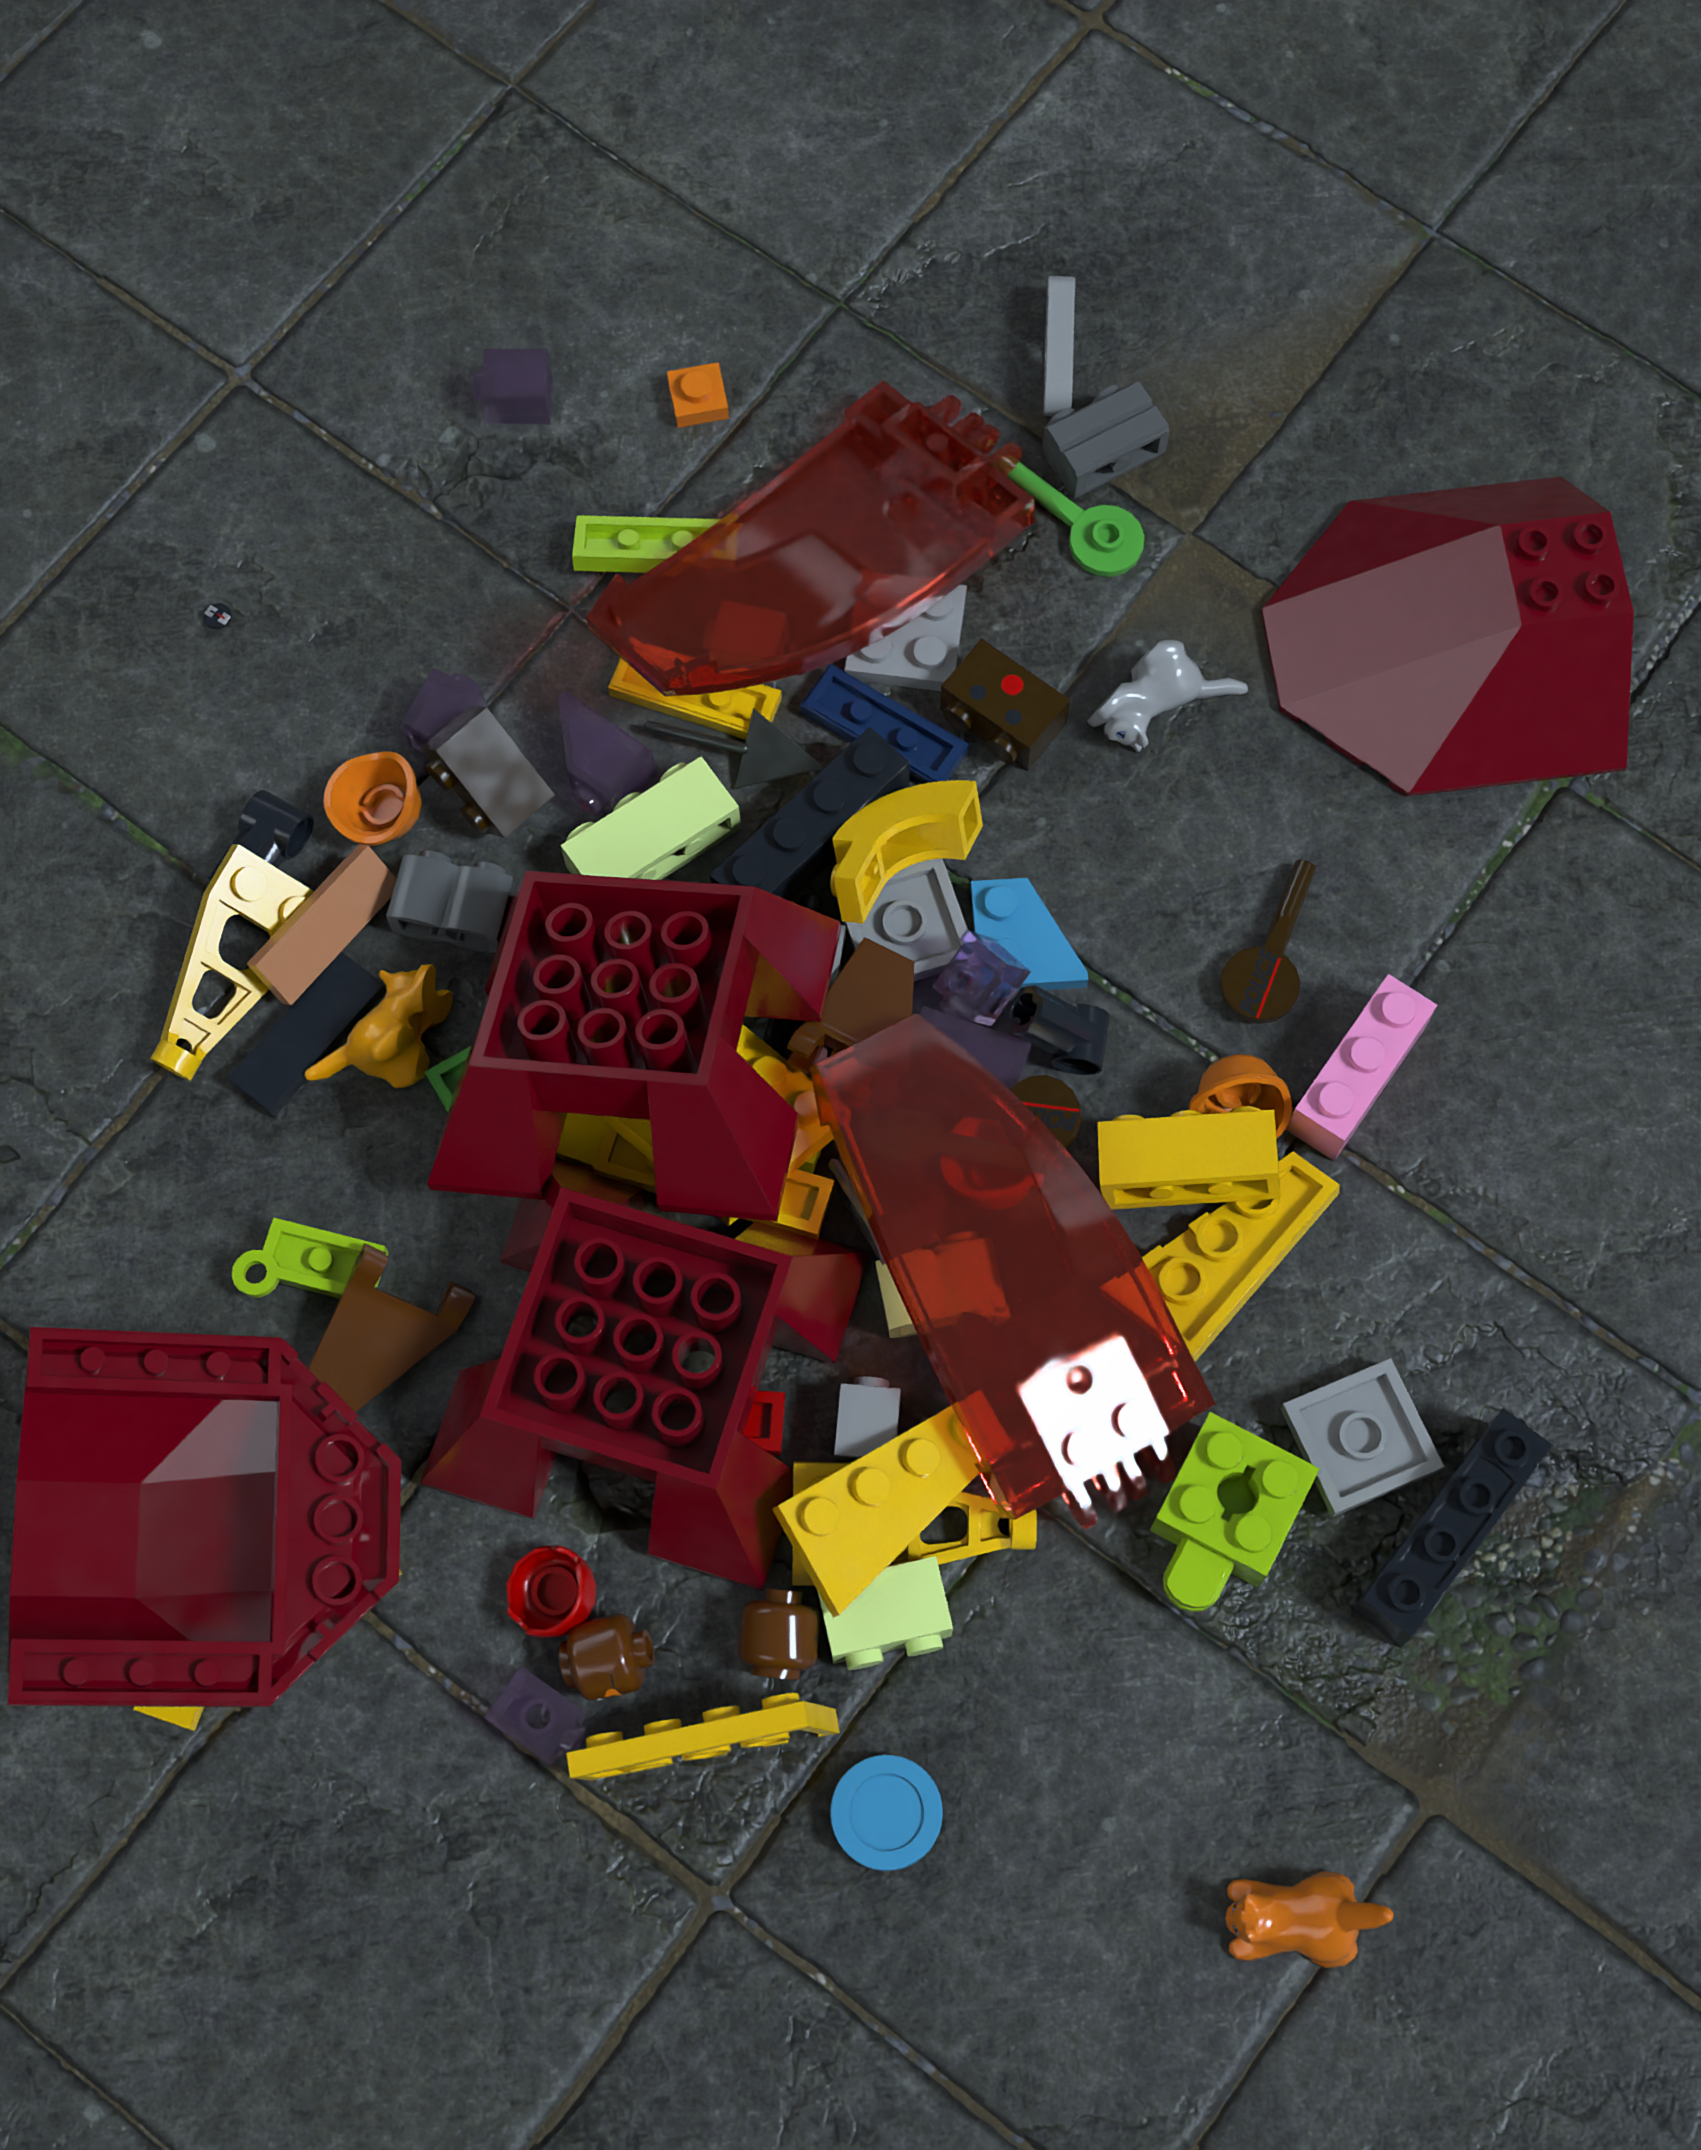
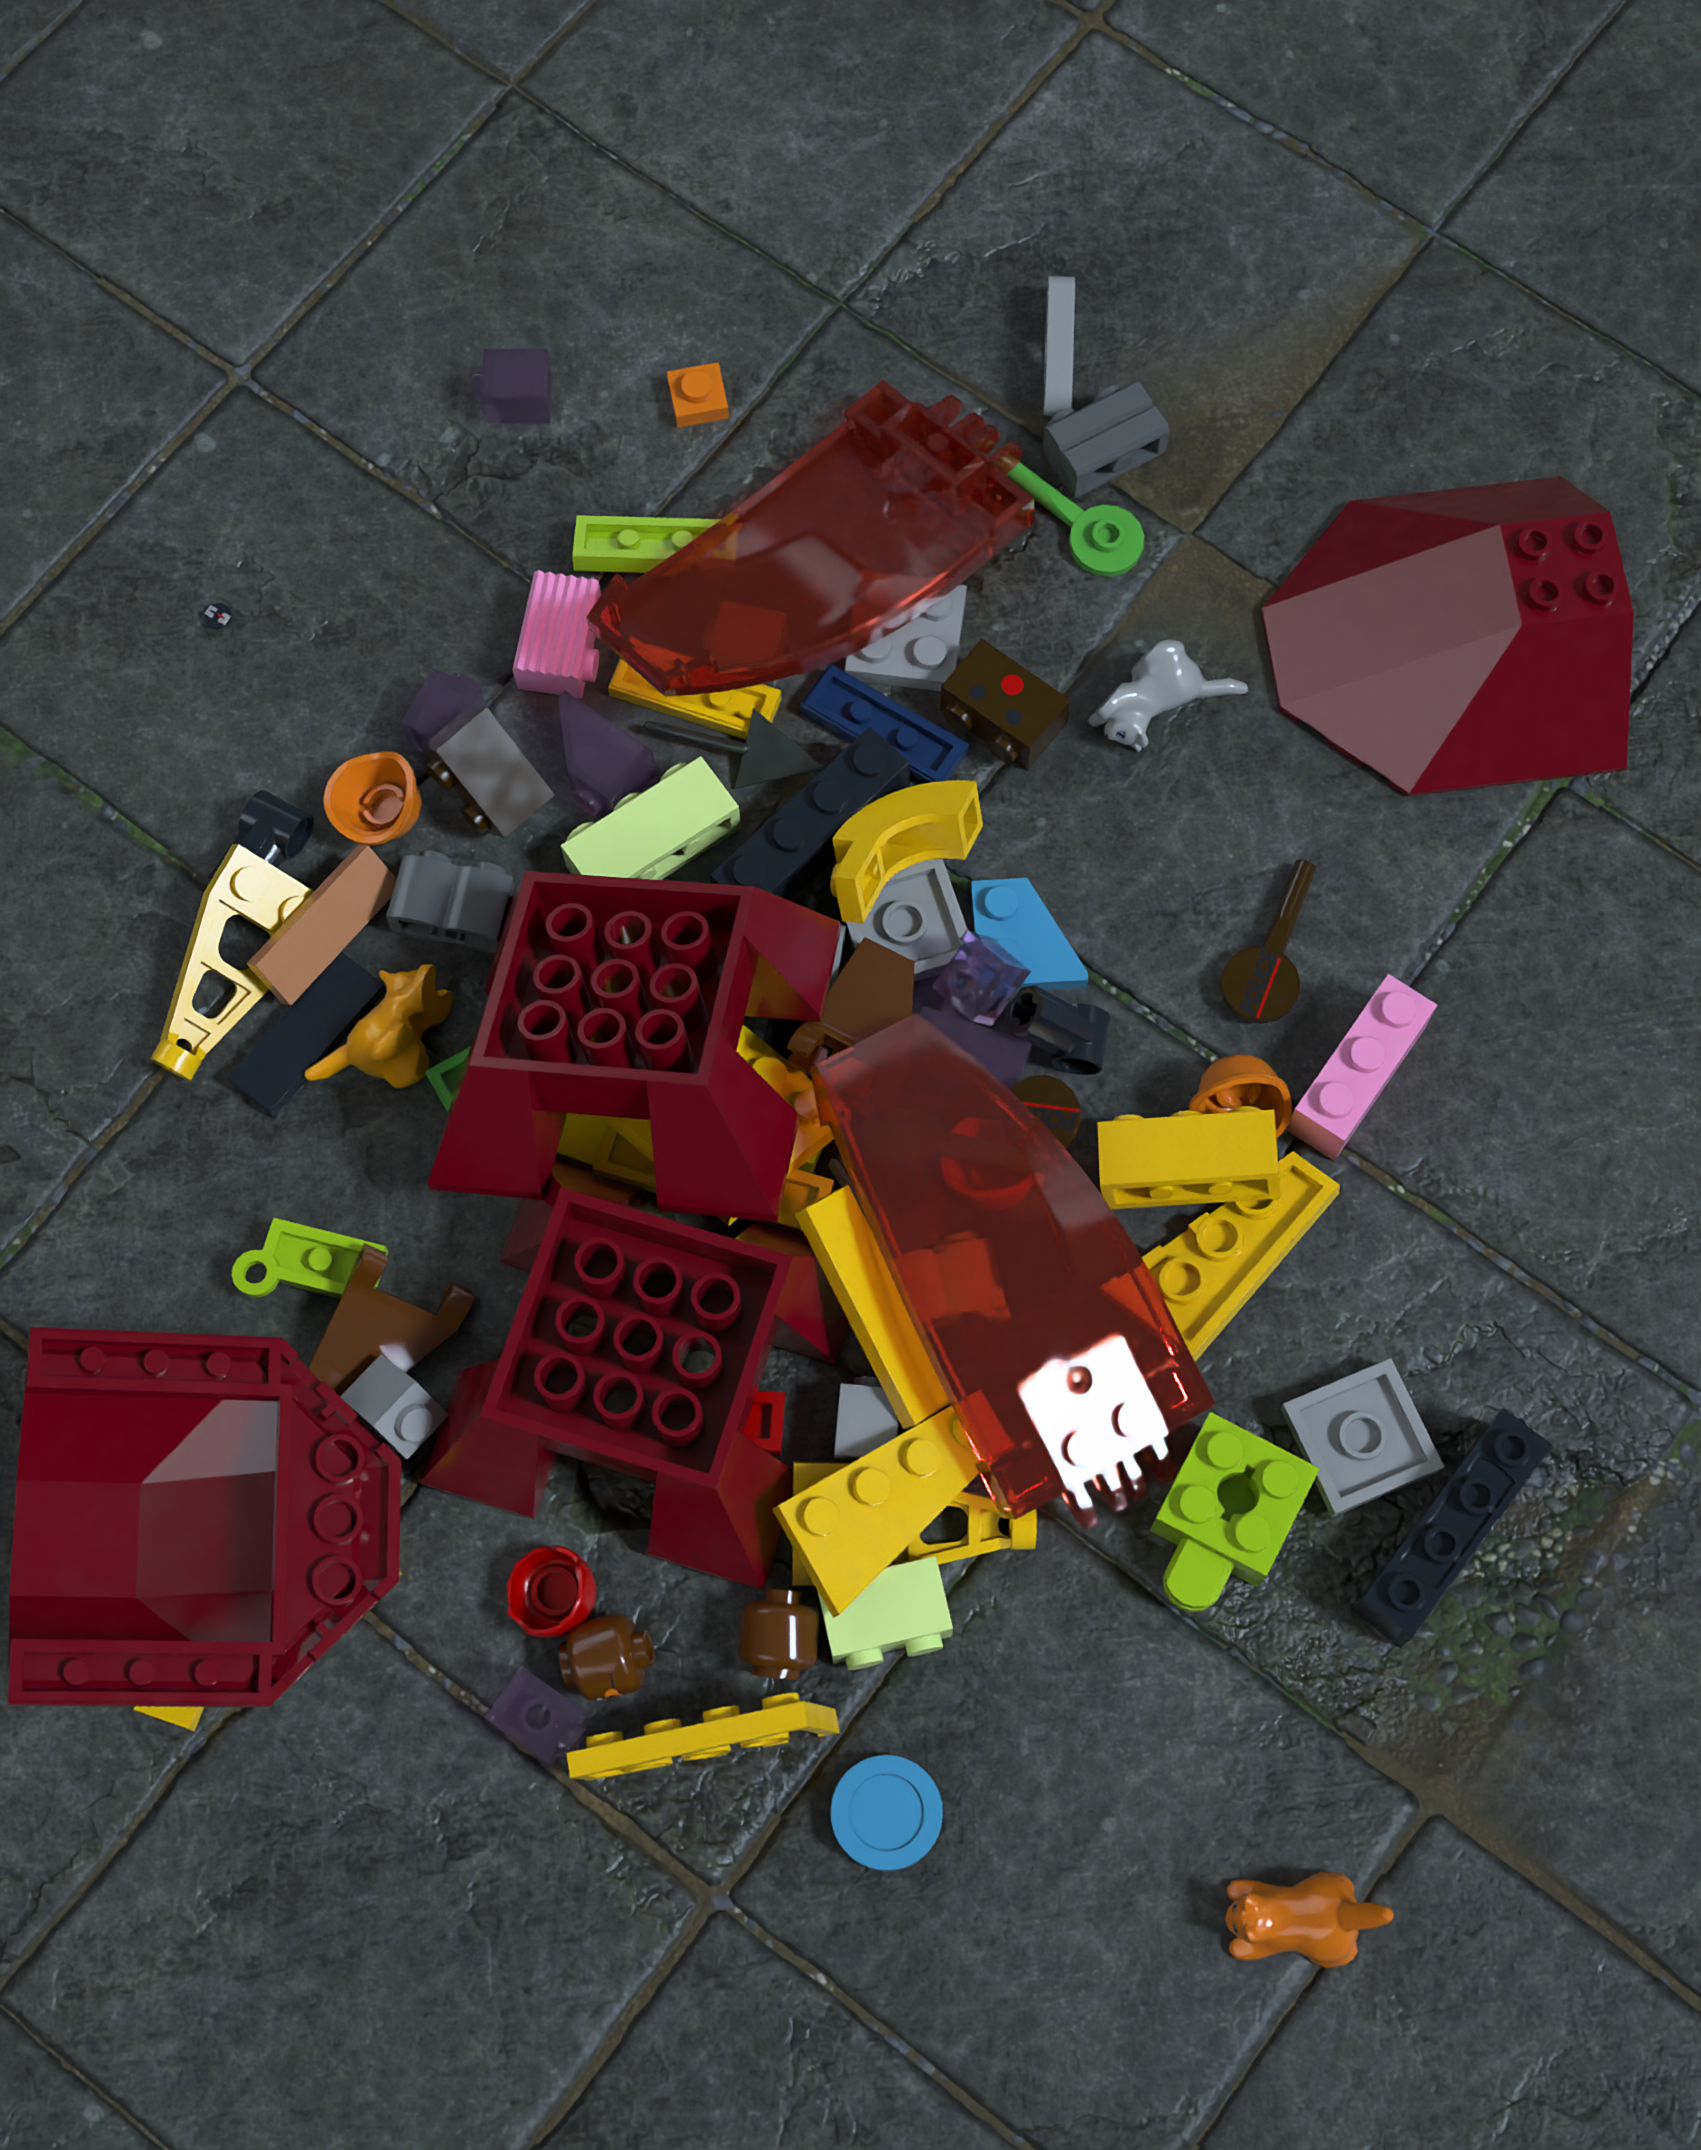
(394, 1406): none -> light grey brick
(555, 638): none -> bright pink brick
(872, 1304): none -> yellow tile

